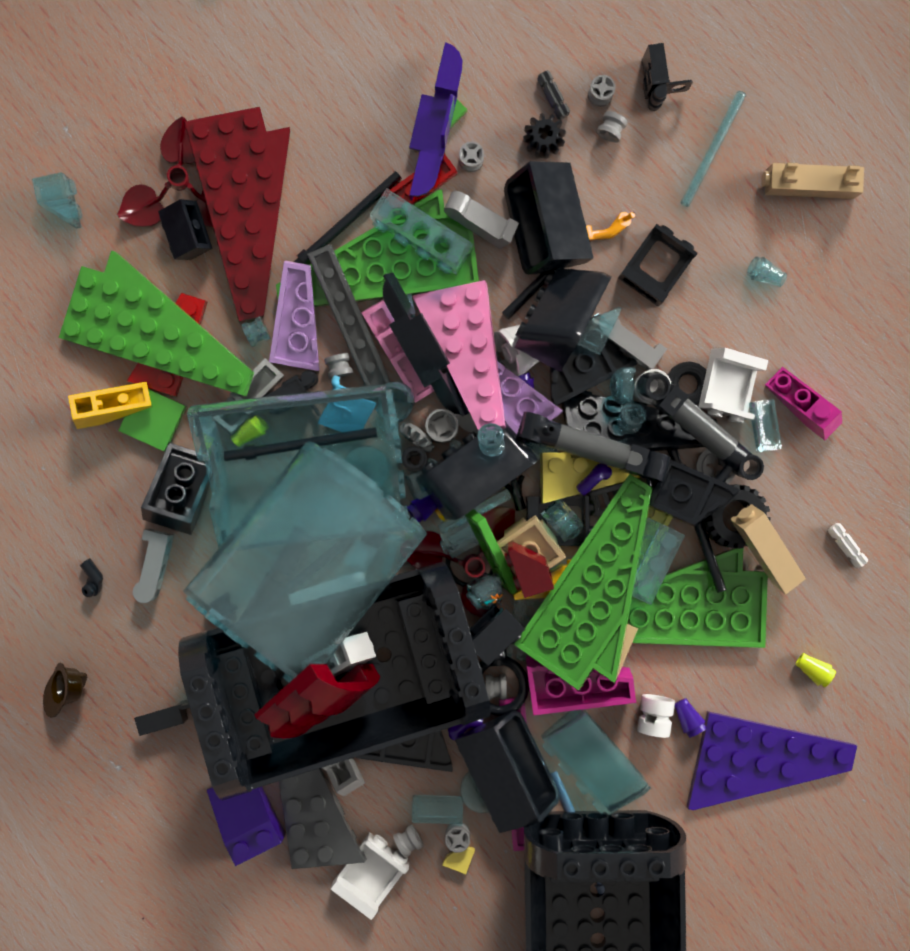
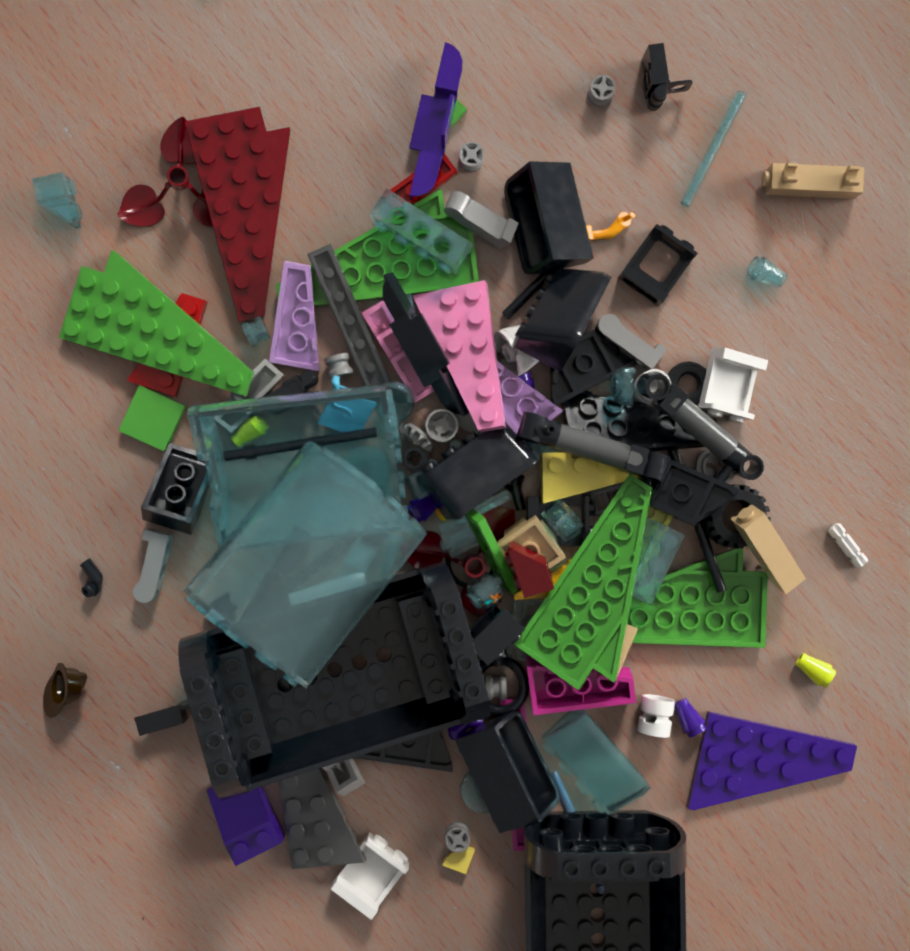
(108, 404): yellow slope -> none
(185, 229): black brick -> none
(314, 698): dark red slope -> none
(349, 218): black bar -> none
(352, 651): white slope -> none
(408, 841): light grey wheel -> none
(437, 809): clear light blue tile -> none
(488, 433): clear light blue wheel -> none
(536, 130): black gear -> none
(553, 94): dark grey axle -> none
(598, 330): clear light blue slope -> none
(598, 473): dark purple arm -> none
(612, 126): light grey wheel -> none
(628, 423): clear light blue wheel -> none
(765, 425): clear light blue tile -> none
(805, 403): dark pink slope -> none

